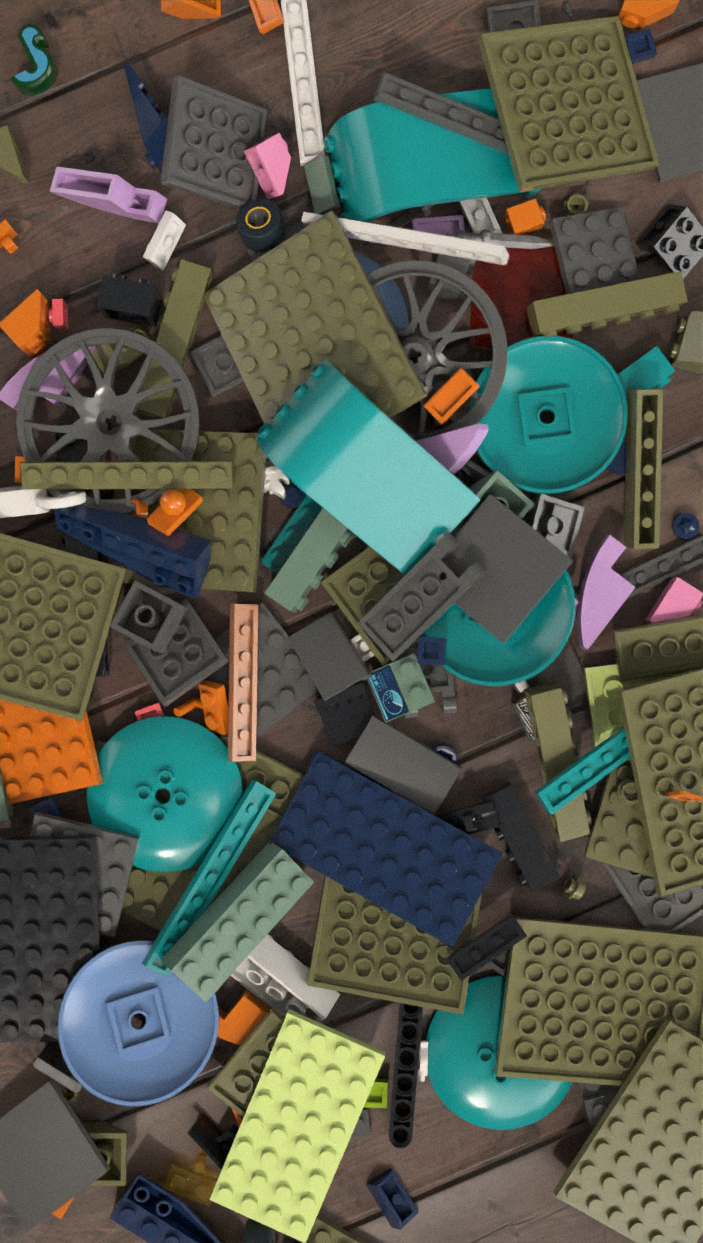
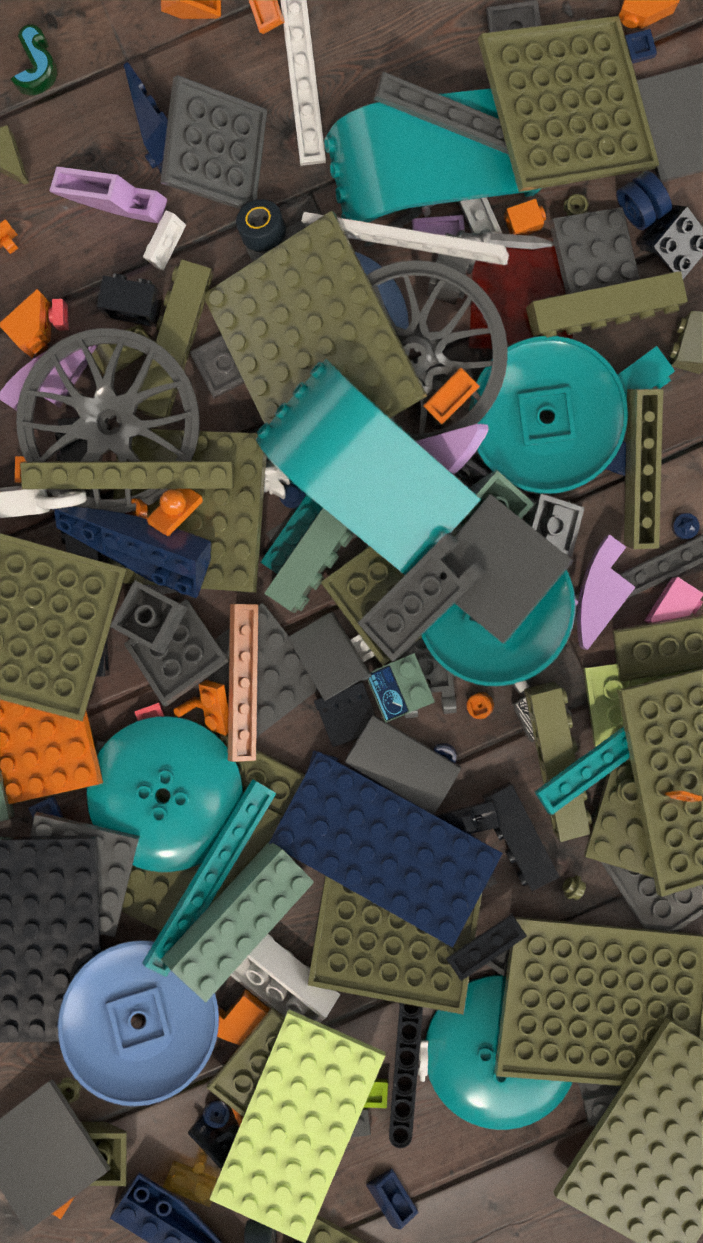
(53, 1065): flat silver tile -> none
(216, 1114): none -> dark blue tile
(270, 164): bright pink slope -> none
(322, 185): sand green tile -> none
(432, 651): dark blue plate -> none
(480, 705): none -> orange tile
(644, 200): none -> dark blue wheel

